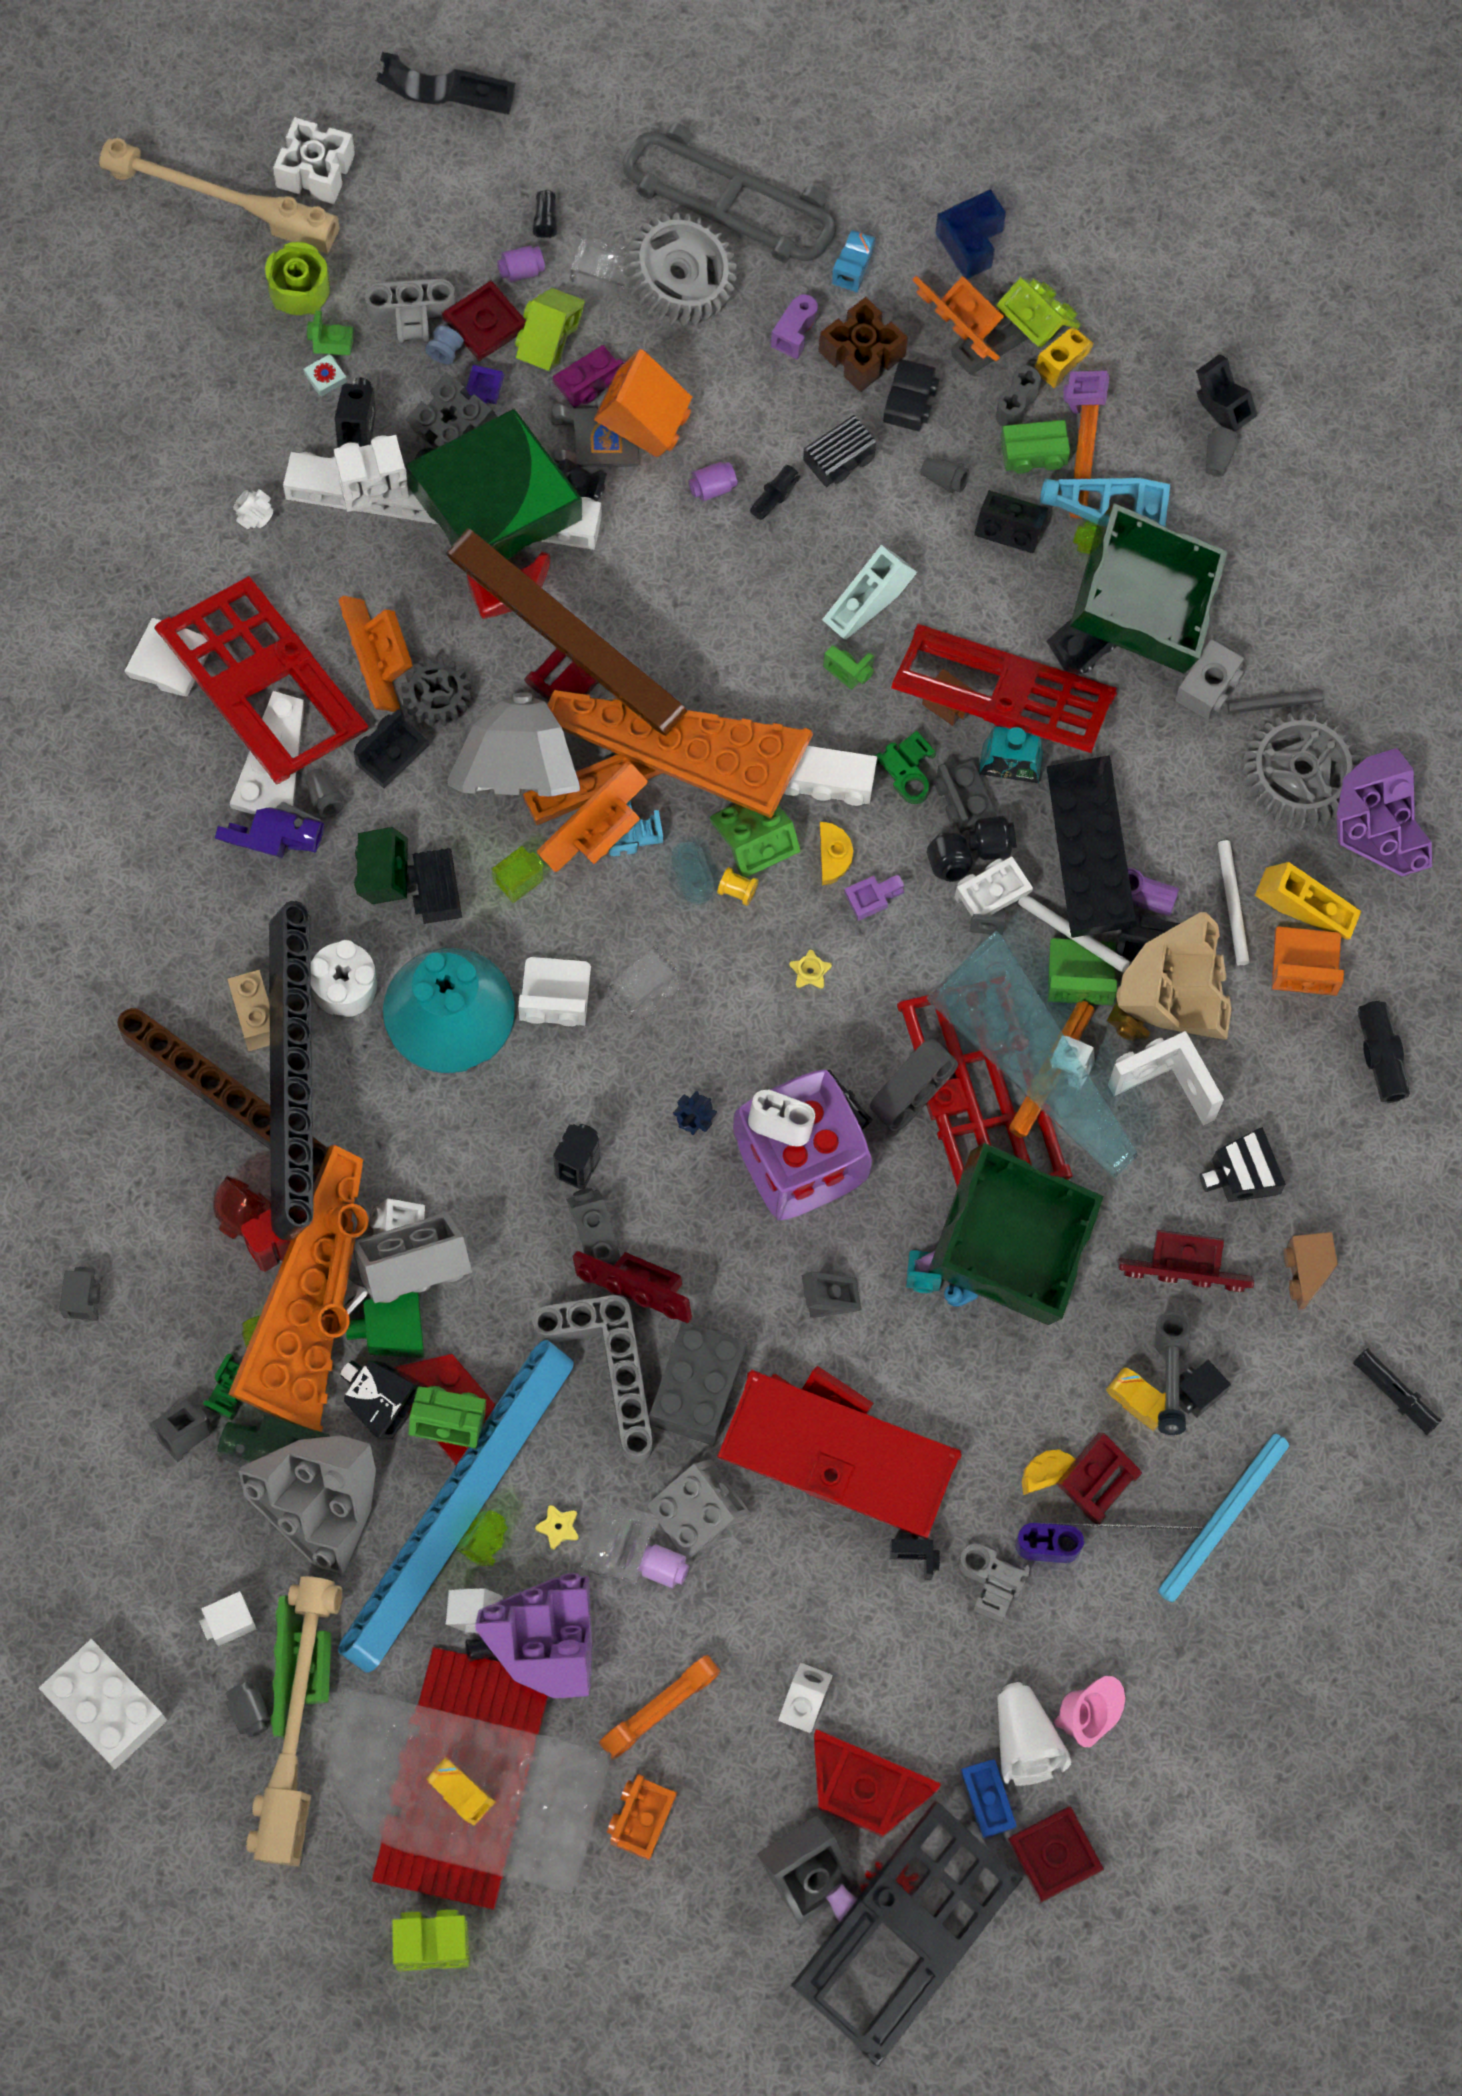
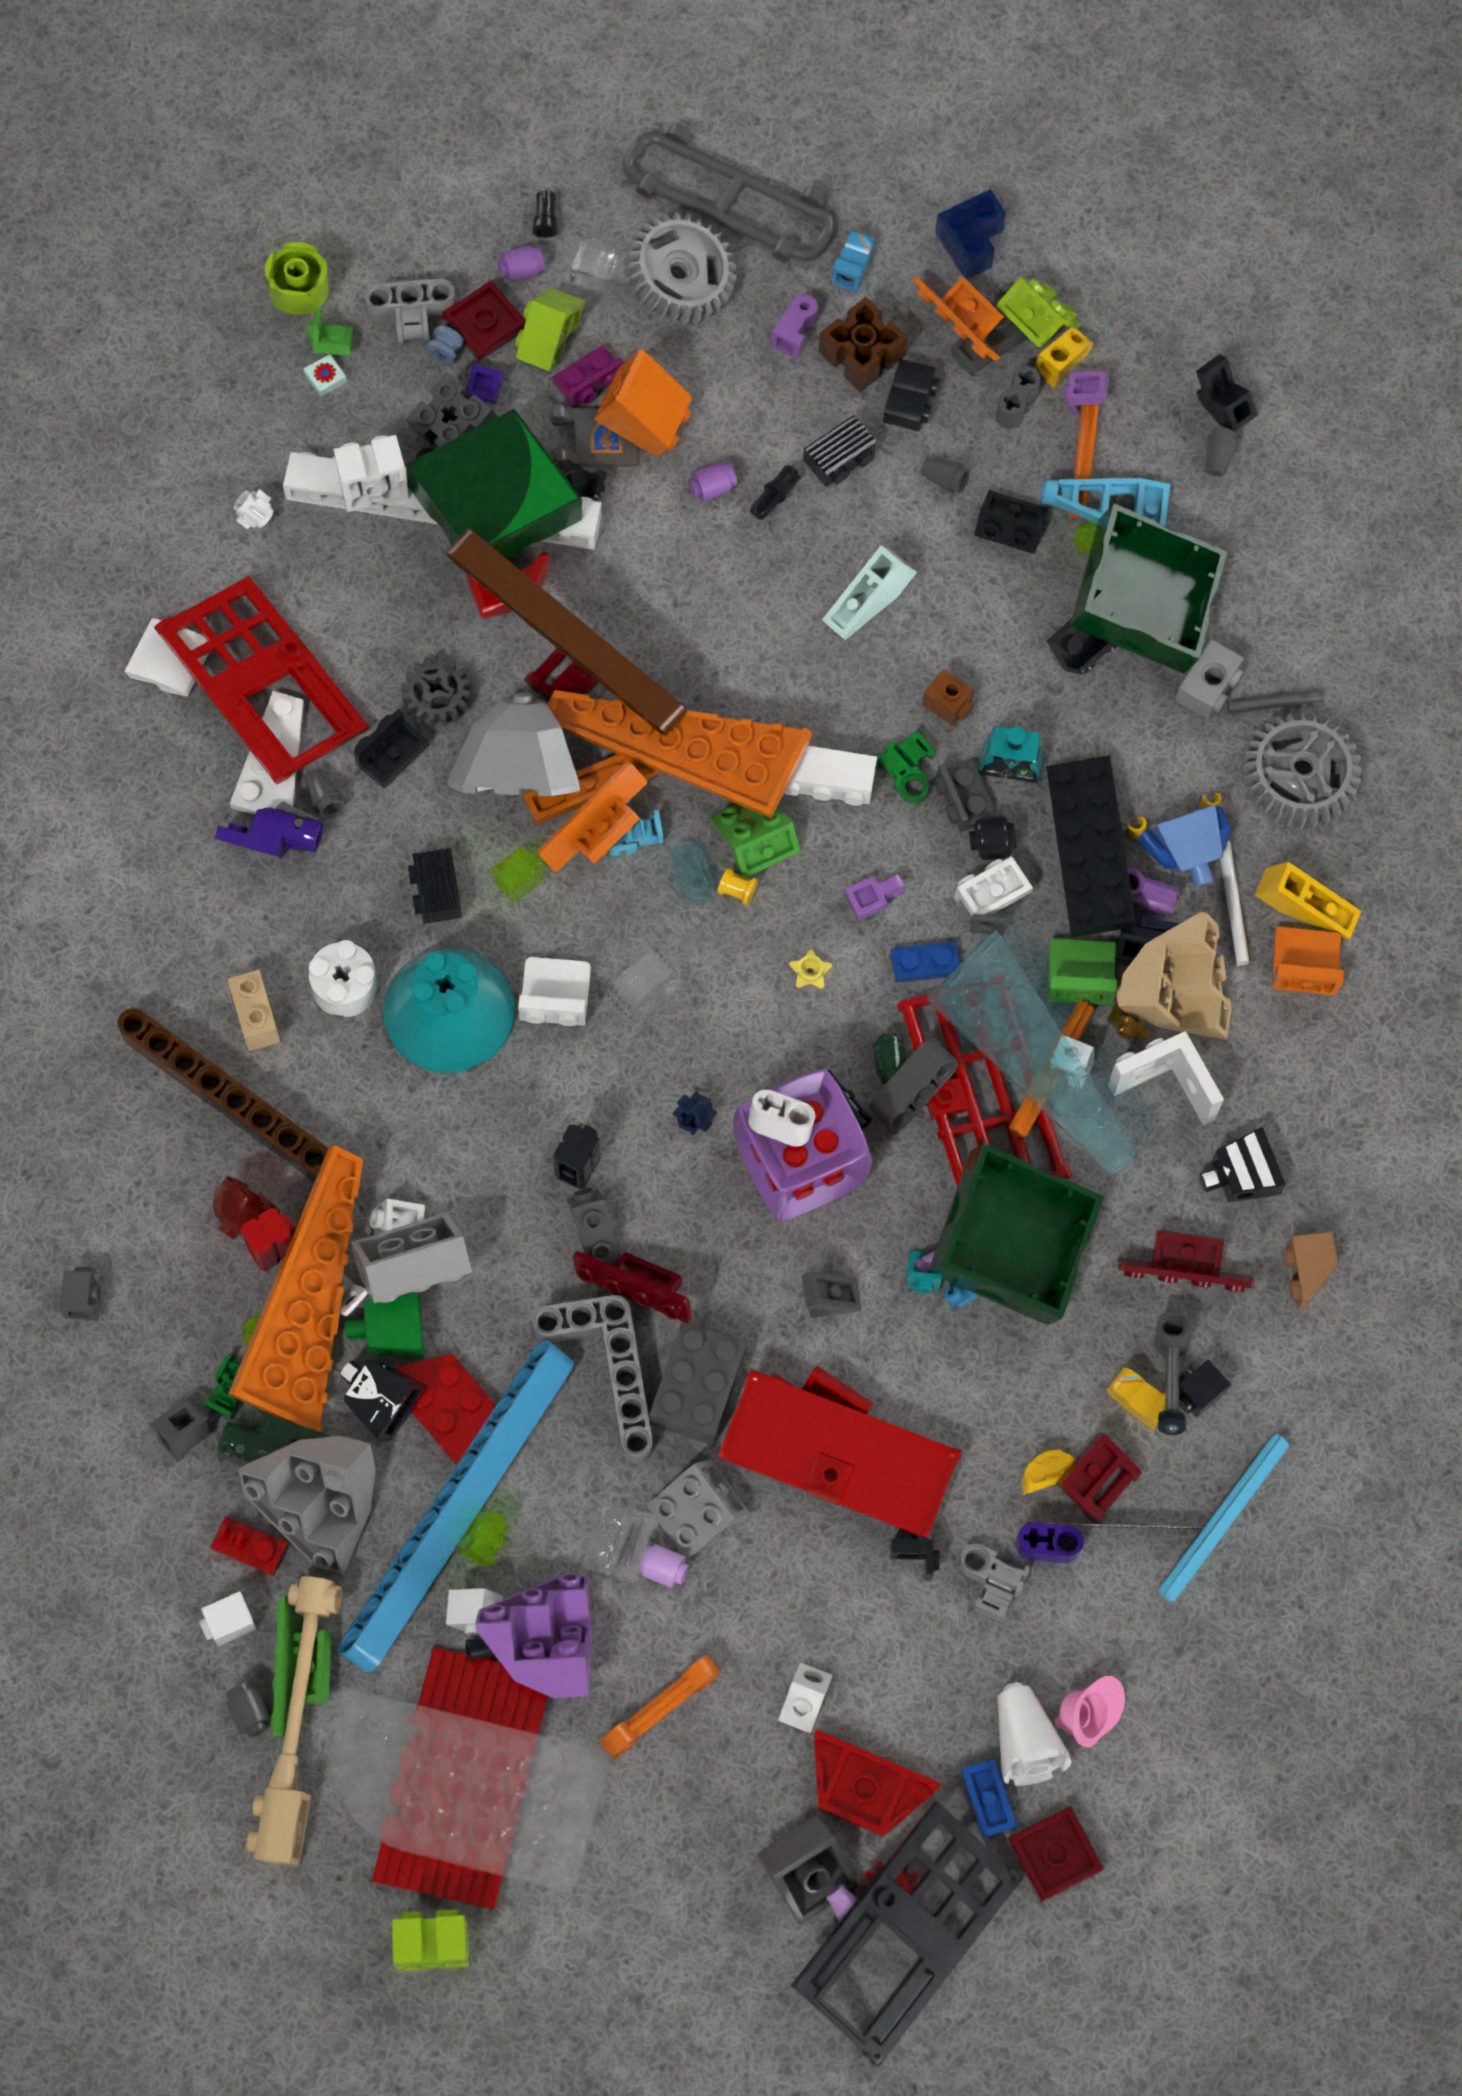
(103, 1704): white brick -> none
(249, 1546): none -> red plate
(285, 216): tan bar -> none
(290, 1071): black beam -> none
(314, 160): white brick -> none
(339, 1271): orange piece -> none
(358, 406): black torso -> none
(378, 649): orange bracket -> none
(381, 865): dark green brick -> none
(447, 1416): bright green brick -> none
(455, 86): black piece -> none
(460, 1791): yellow leg -> none
(554, 1535): light yellow plate -> none
(642, 1817): orange bracket -> none
(835, 852): yellow plate -> none
(844, 667): bright green bracket -> none
(888, 1055): none -> clear green brick
(924, 961): none -> blue plate
(949, 857): black head -> none
(1011, 691): red door -> none
(1035, 446): bright green brick -> none
(1063, 926): white bar -> none
(1187, 839): none -> medium blue torso
(1379, 815): medium lavender brick -> none
(1383, 1051): black piece -> none
(1407, 1401): black pin -> none

